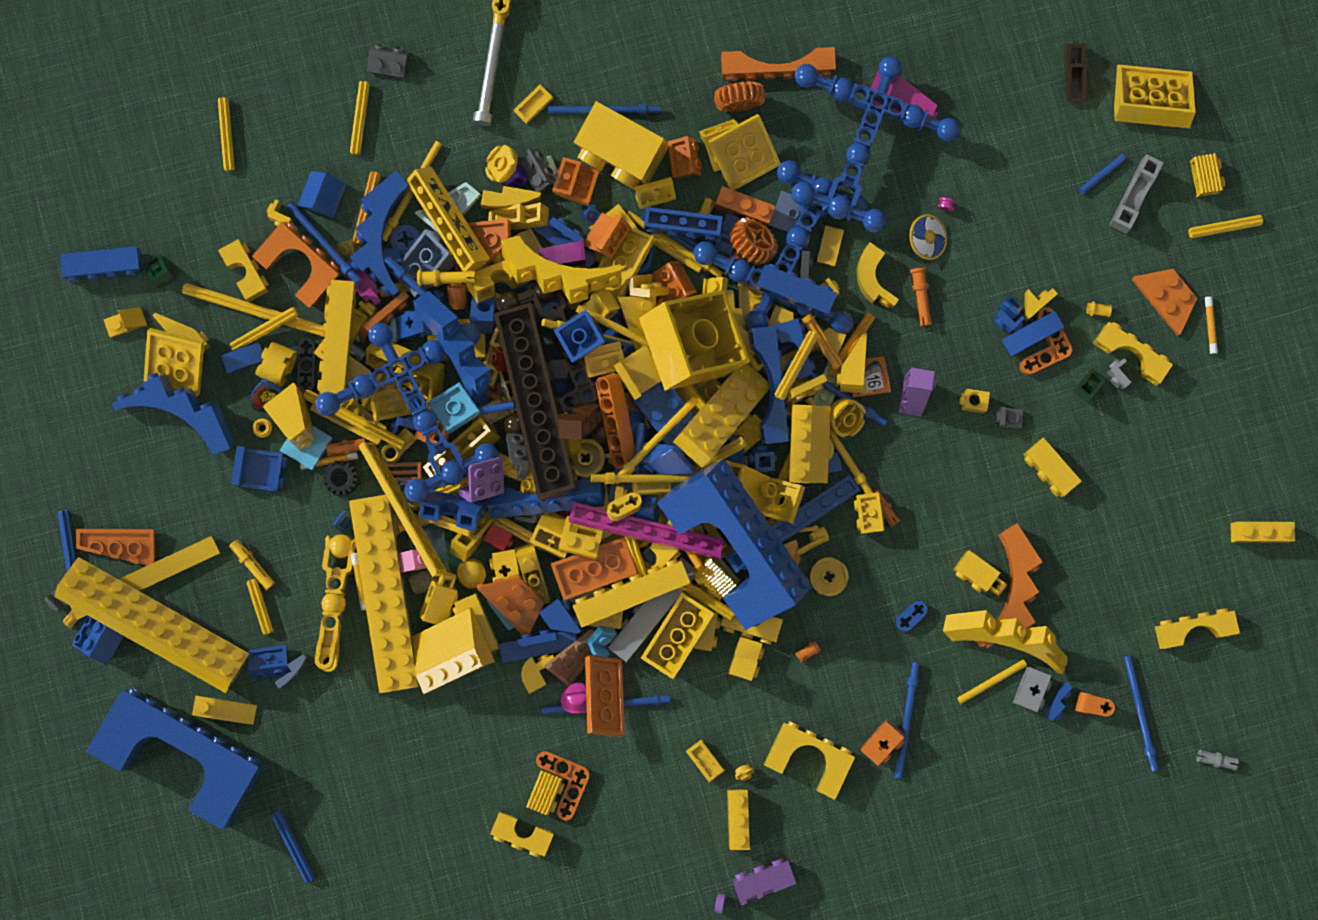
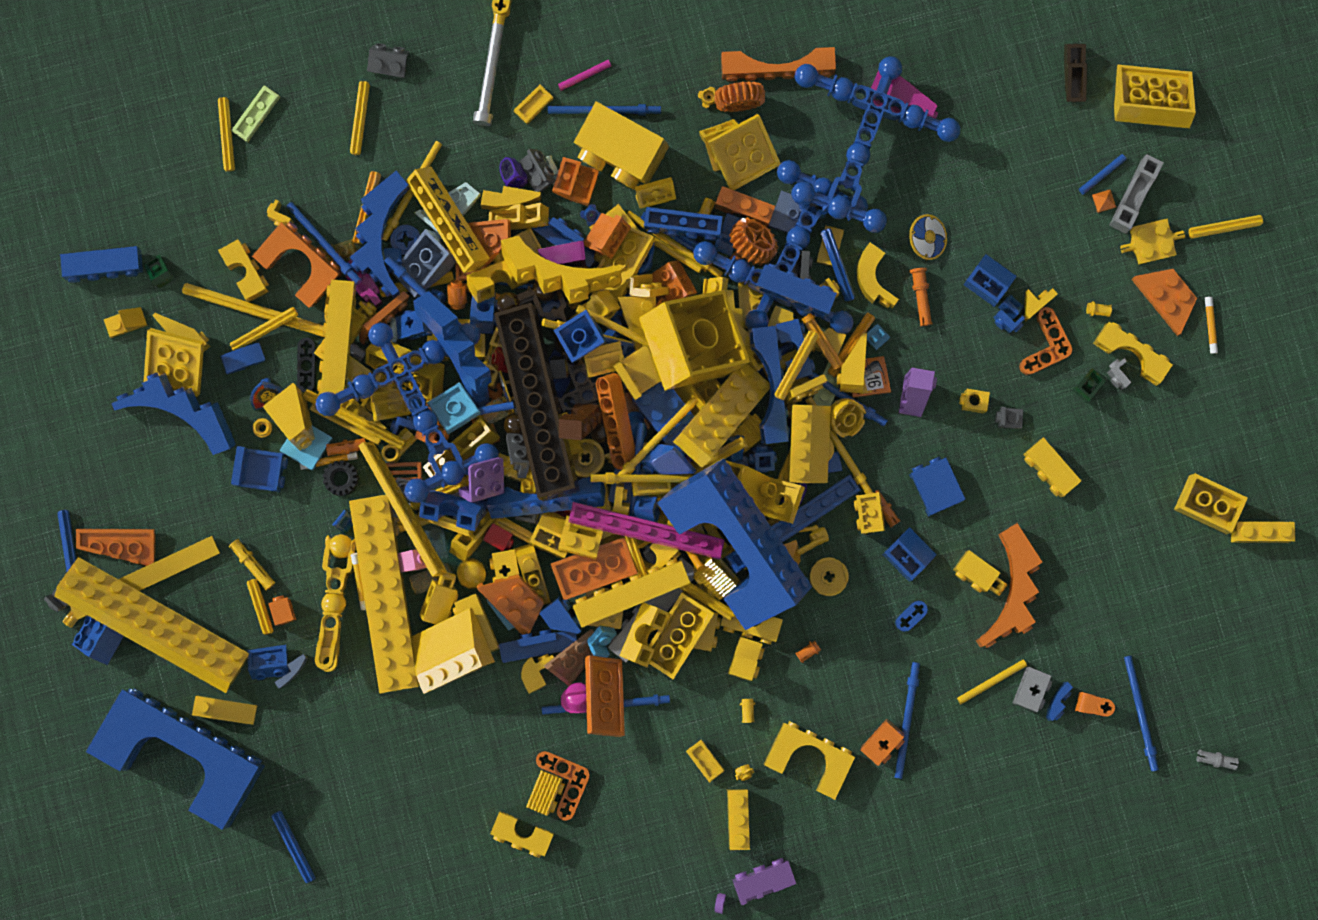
(255, 114): none -> yellowish green tile
(276, 363): yellow brick -> none
(282, 610): none -> orange brick
(322, 194): blue slope -> none
(437, 278): yellow pin -> none
(501, 163): yellow tile -> none
(584, 75): none -> dark pink bar
(622, 504): yellow beam -> none
(636, 645): none -> yellow arch
(684, 157): orange bracket -> none
(703, 96): none -> yellow plate
(747, 710): none -> yellow pin
(837, 264): none -> blue axle
(877, 337): none -> dark azure tile
(909, 554): none -> blue slope
(937, 485): none -> blue panel
(946, 204): dark pink bush -> none
(990, 280): none -> blue slope
(1008, 632): yellow arch -> none
(1033, 333): blue slope -> none
(1104, 201): none -> orange slope
(1152, 241): none -> yellow plate
(1207, 175): yellow brick -> none
(1210, 503): none -> yellow brick
(1220, 624): yellow arch -> none

